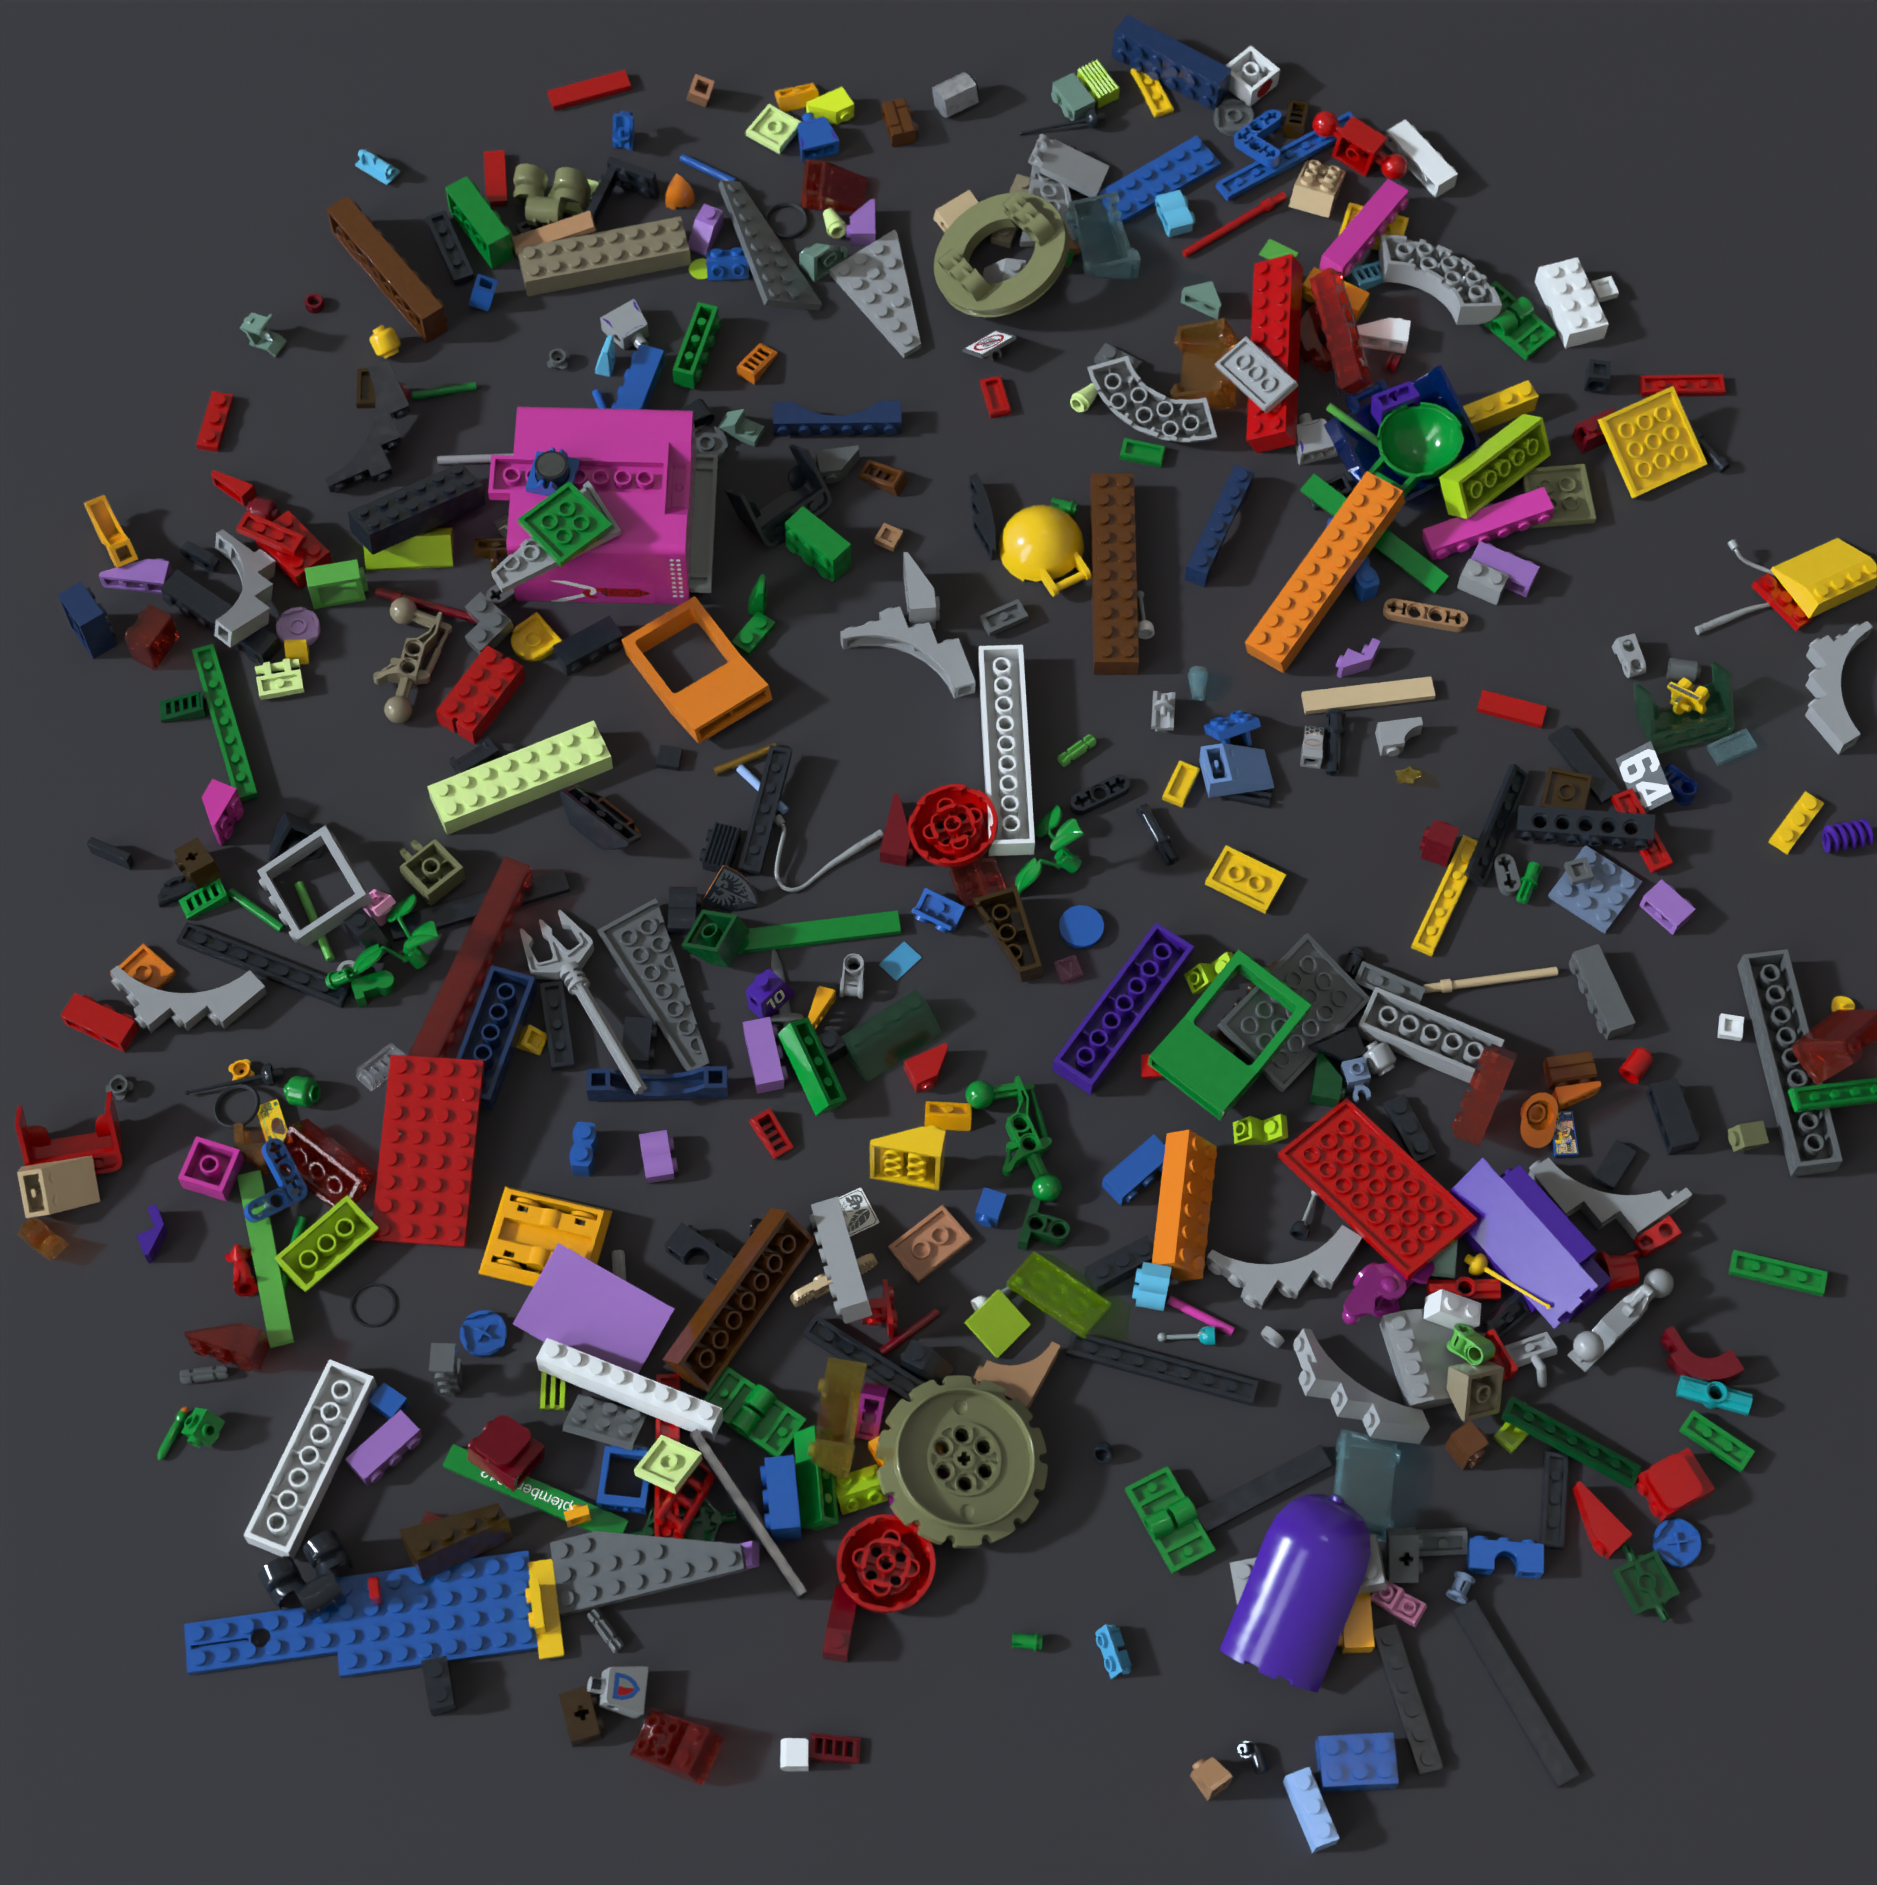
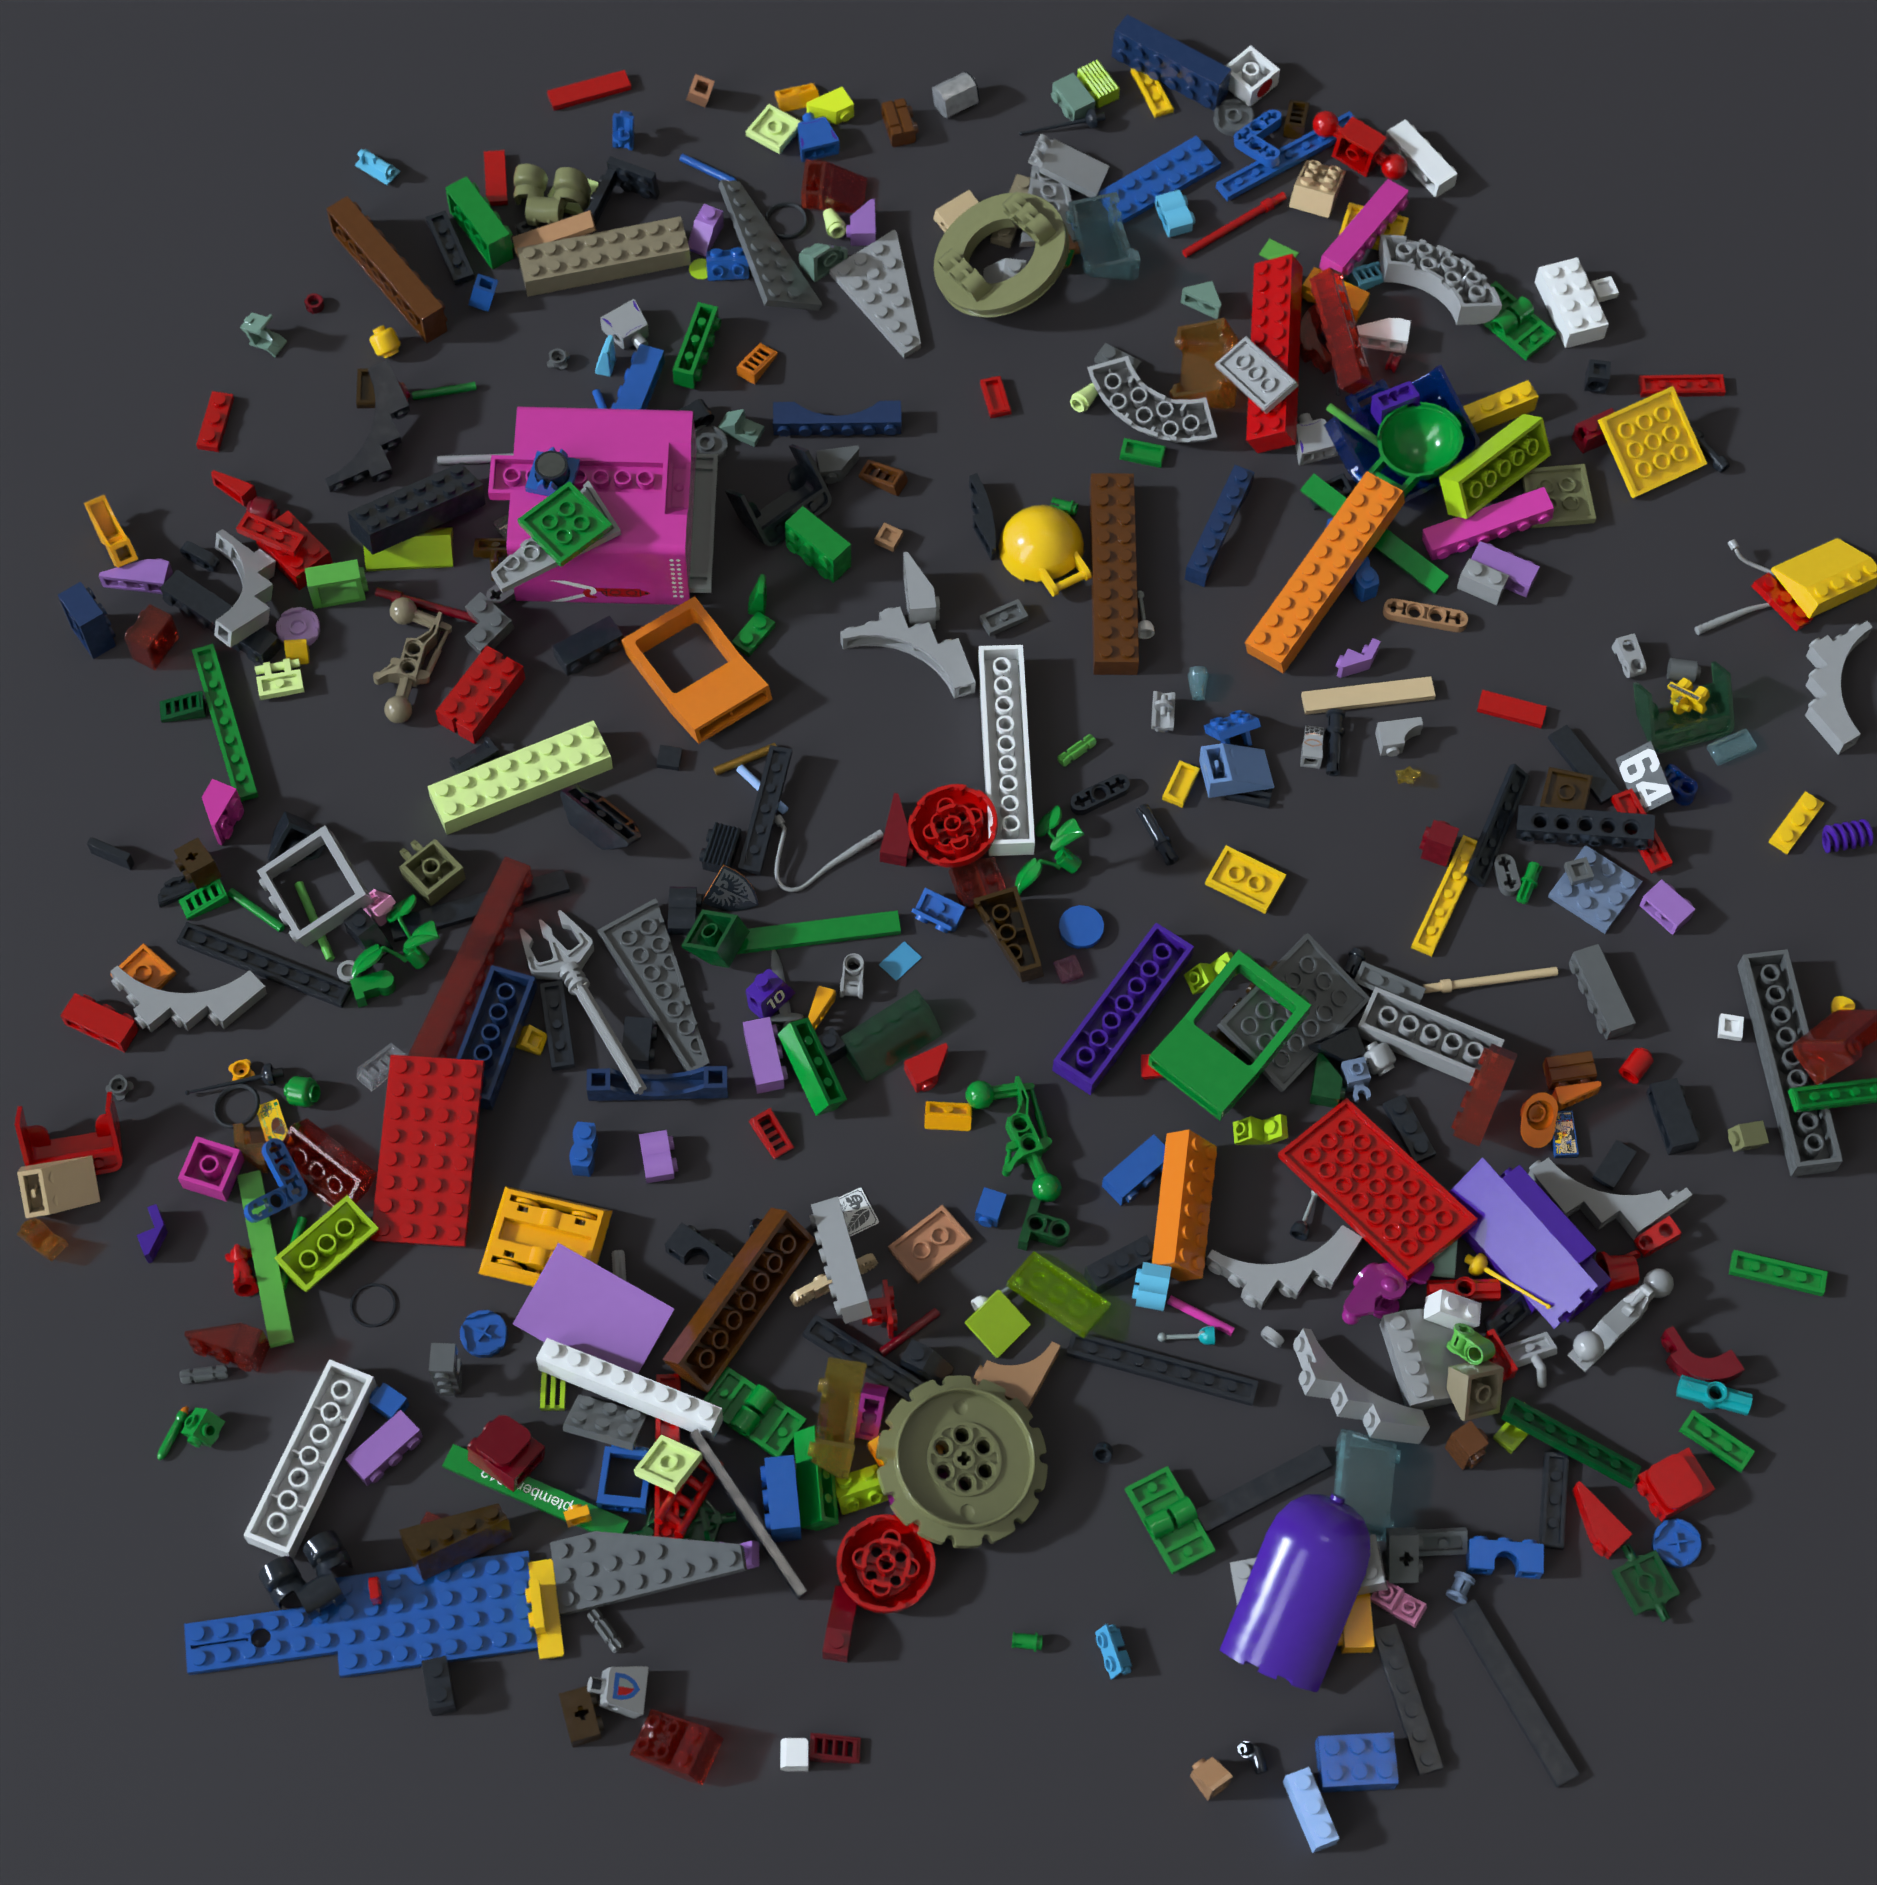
(336, 979): green pin -> none
(533, 639): yellow tile -> none
(679, 193): orange brick -> none
(909, 1157): yellow slope -> none
(989, 344): piece -> none

